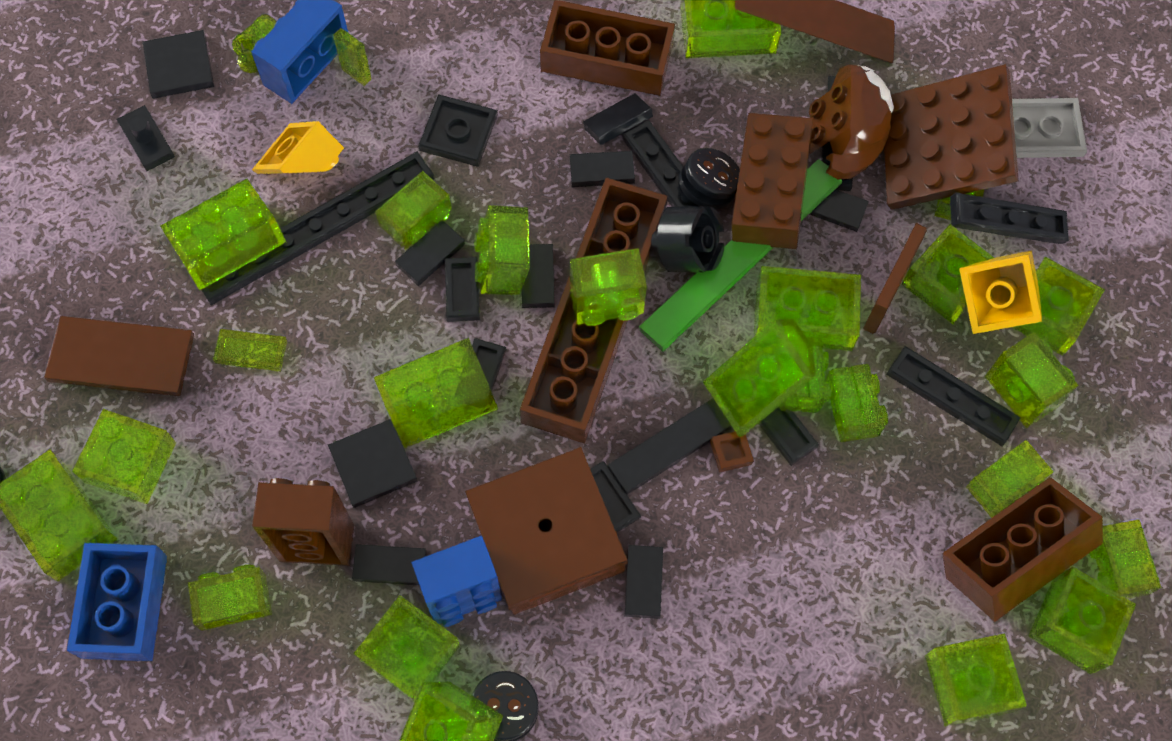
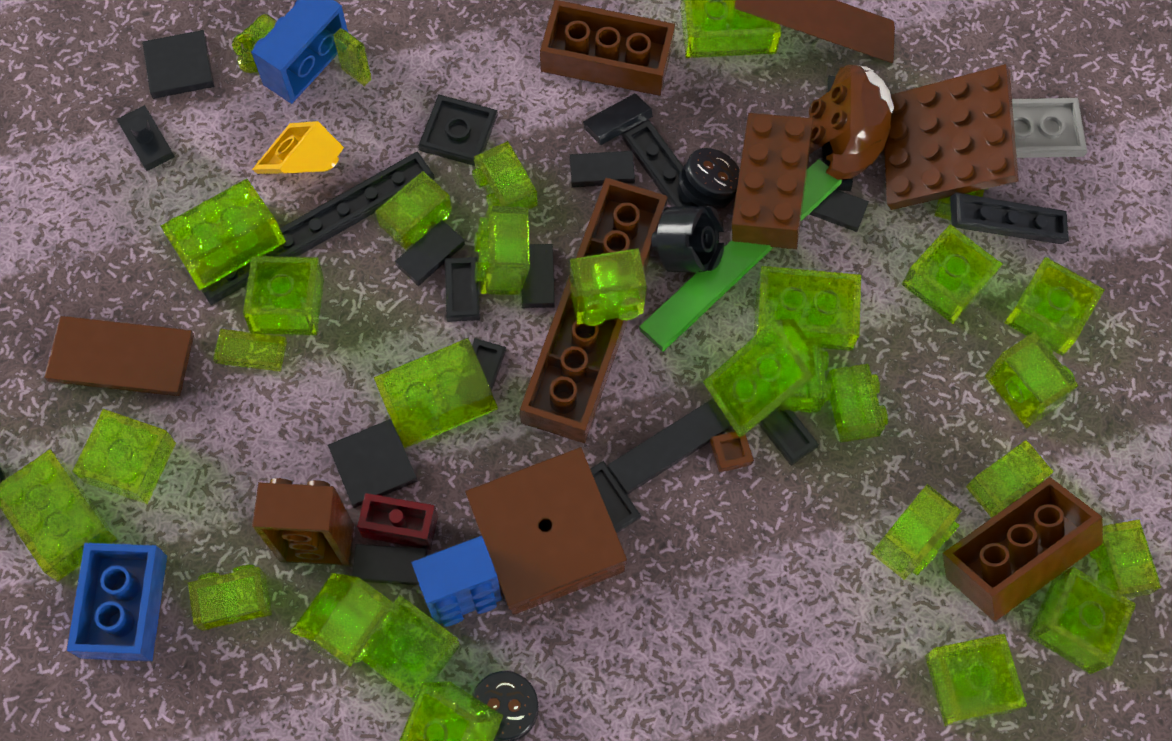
(283, 295): none -> clear neon green brick
(343, 619): none -> clear neon green brick
(397, 521): none -> dark red brick
(504, 178): none -> clear neon green brick
(644, 582): black tile -> none
(895, 278): reddish brown tile -> none
(918, 533): none -> clear neon green brick
(953, 396): black tile -> none
(1002, 292): yellow slope -> none

